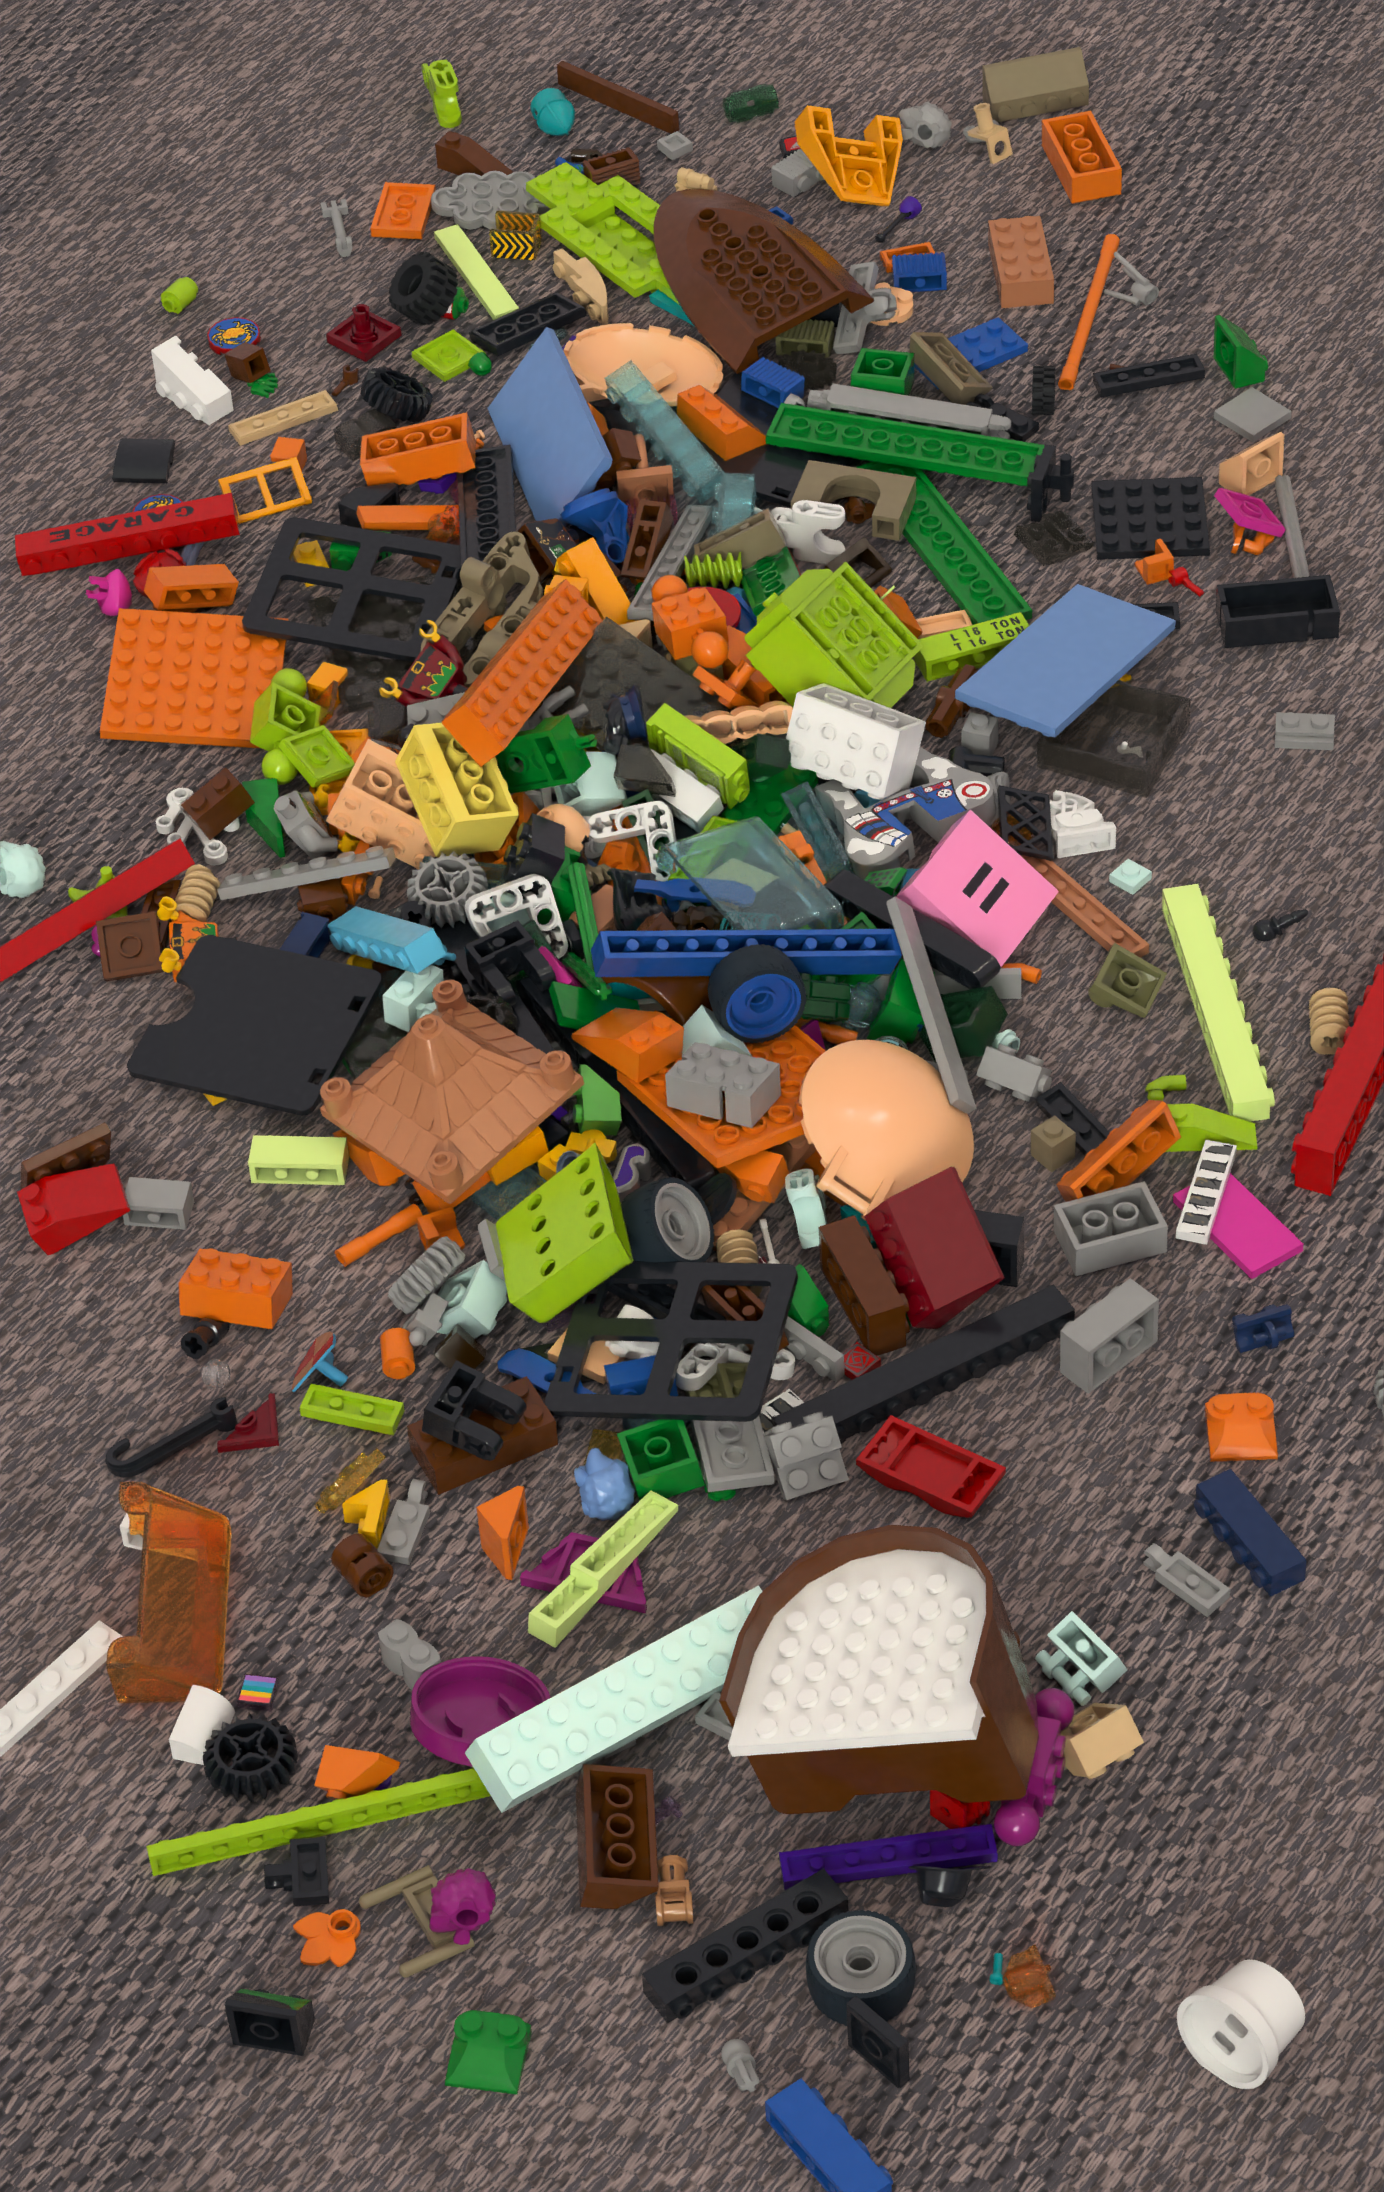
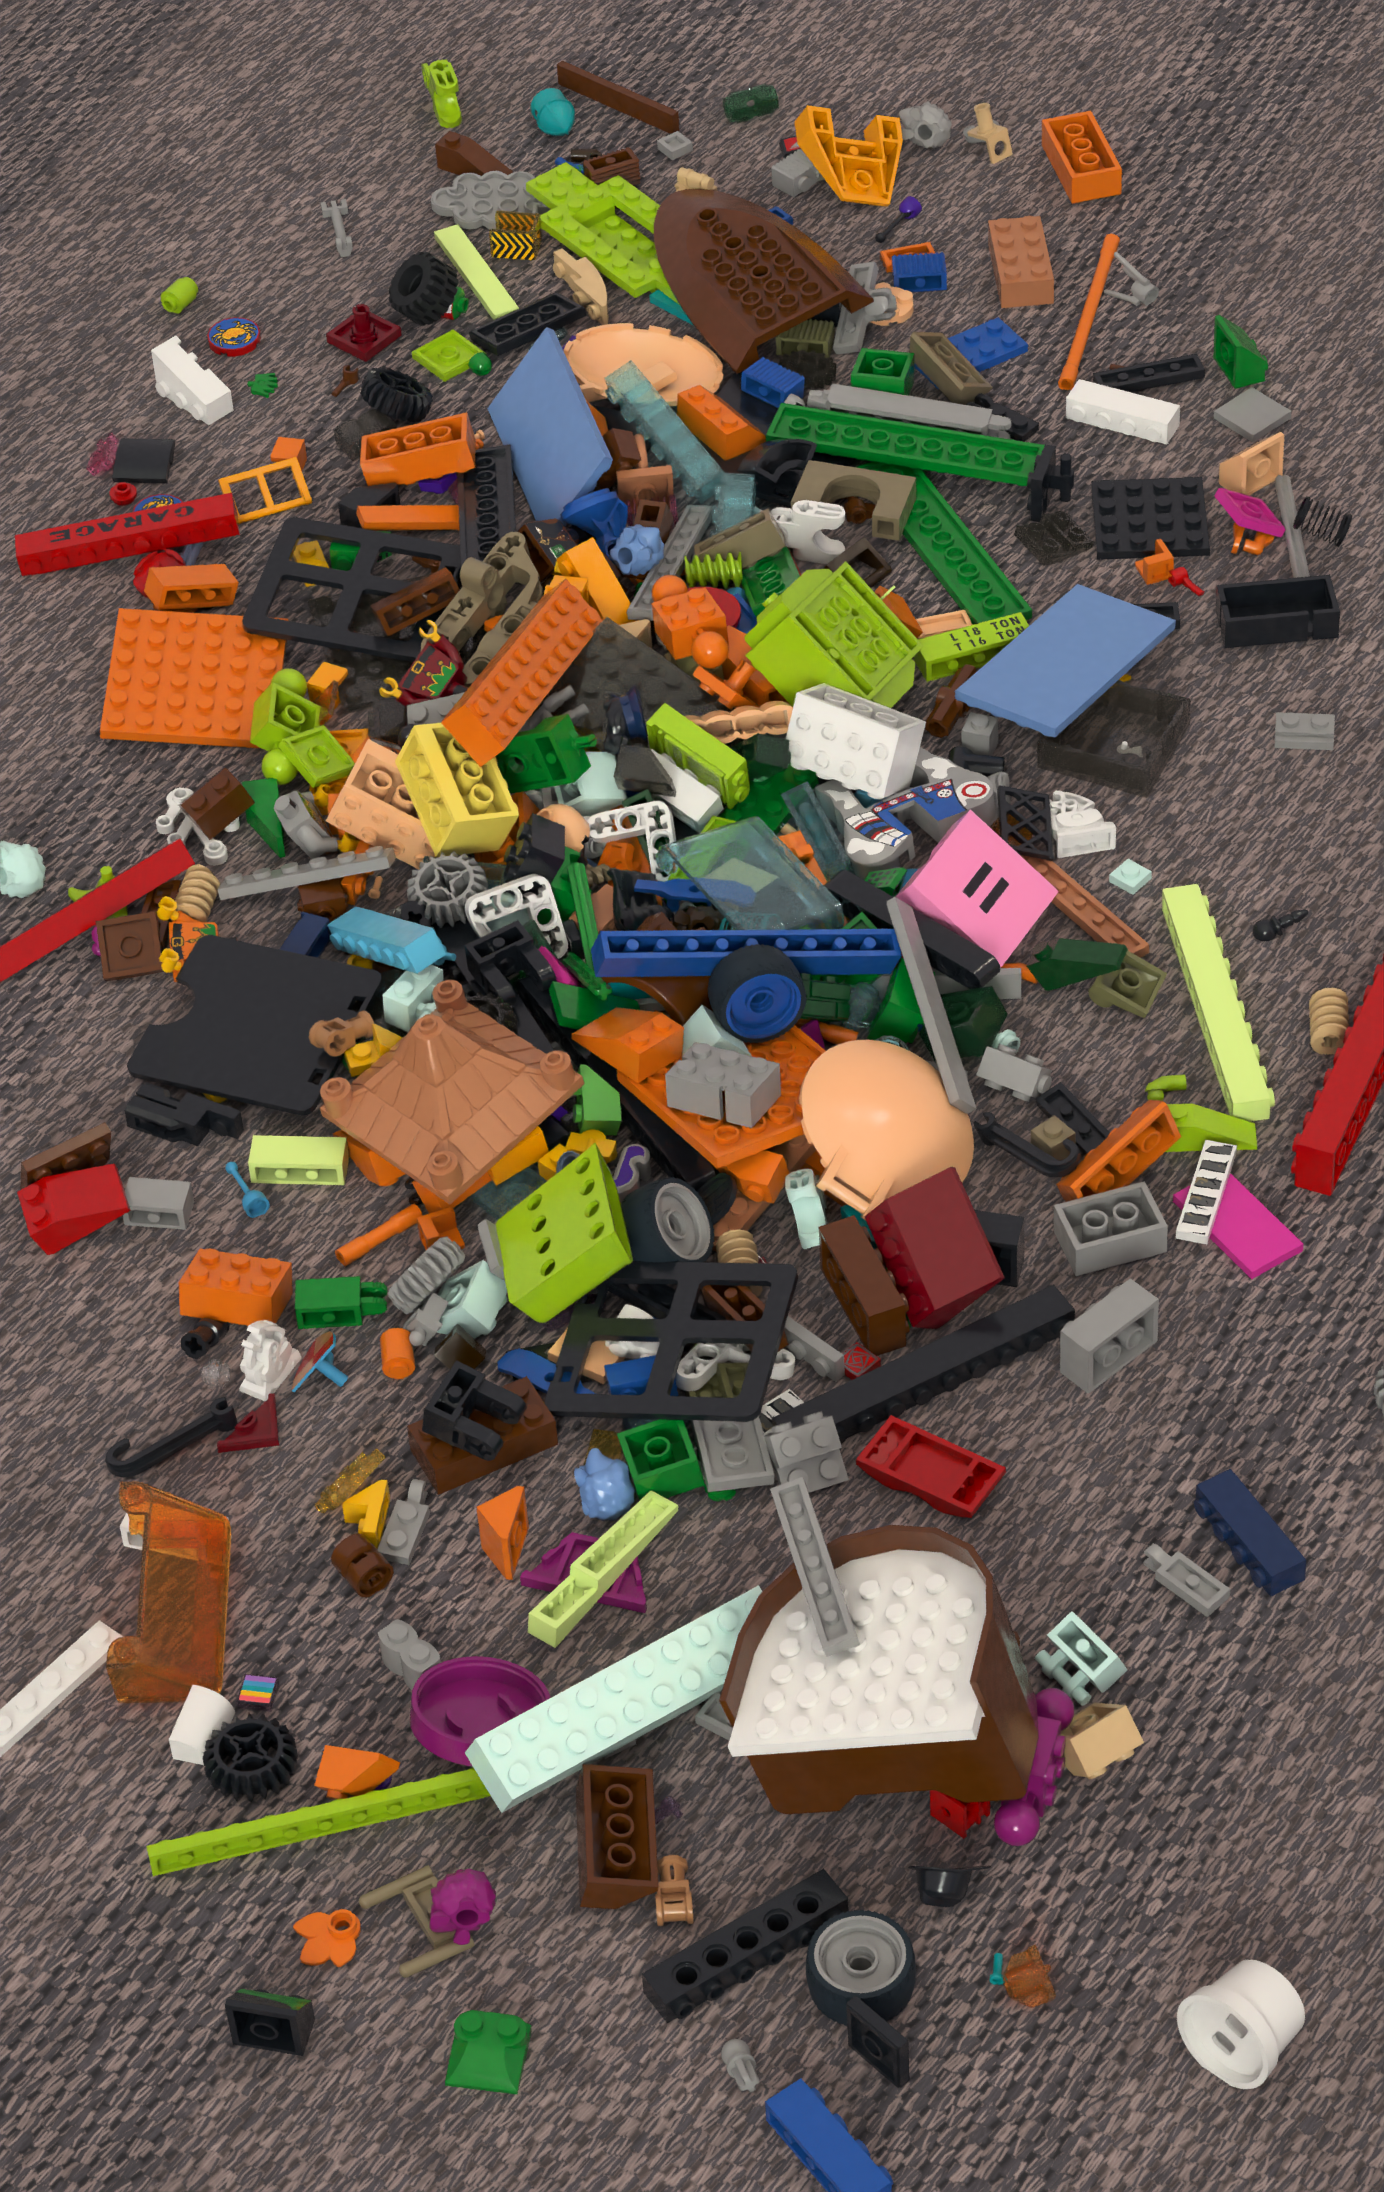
(104, 456): none -> clear pink plate
(112, 593): dark pink piece -> none
(123, 493): none -> red plate
(180, 1120): none -> black plate
(247, 362): reddish brown brick -> none
(254, 1201): none -> dark azure hinge
(266, 1359): none -> white piece
(282, 417): tan tile -> none
(302, 1873): black hinge -> none
(337, 1301): none -> green hinge
(340, 1035): none -> medium nougat connector
(352, 1409): lime plate -> none
(365, 1054): none -> yellow slope
(402, 211): orange plate -> none
(415, 601): none -> reddish brown brick
(444, 525): clear orange piece -> none
(637, 550): none -> medium blue animal
(764, 1229): white hinge -> none
(776, 457): none -> black brick
(808, 1304): green slope -> none
(814, 1567): none -> light grey plate
(891, 1855): dark purple plate -> none
(995, 1134): none -> black piece
(1036, 84): dark tan slope -> none
(1043, 390): black tyre -> none
(1072, 961): none -> dark green slope
(1122, 411): none -> white brick
(1241, 1427): orange slope -> none
(1263, 1328): dark blue hips -> none
(1343, 528): none -> black piece

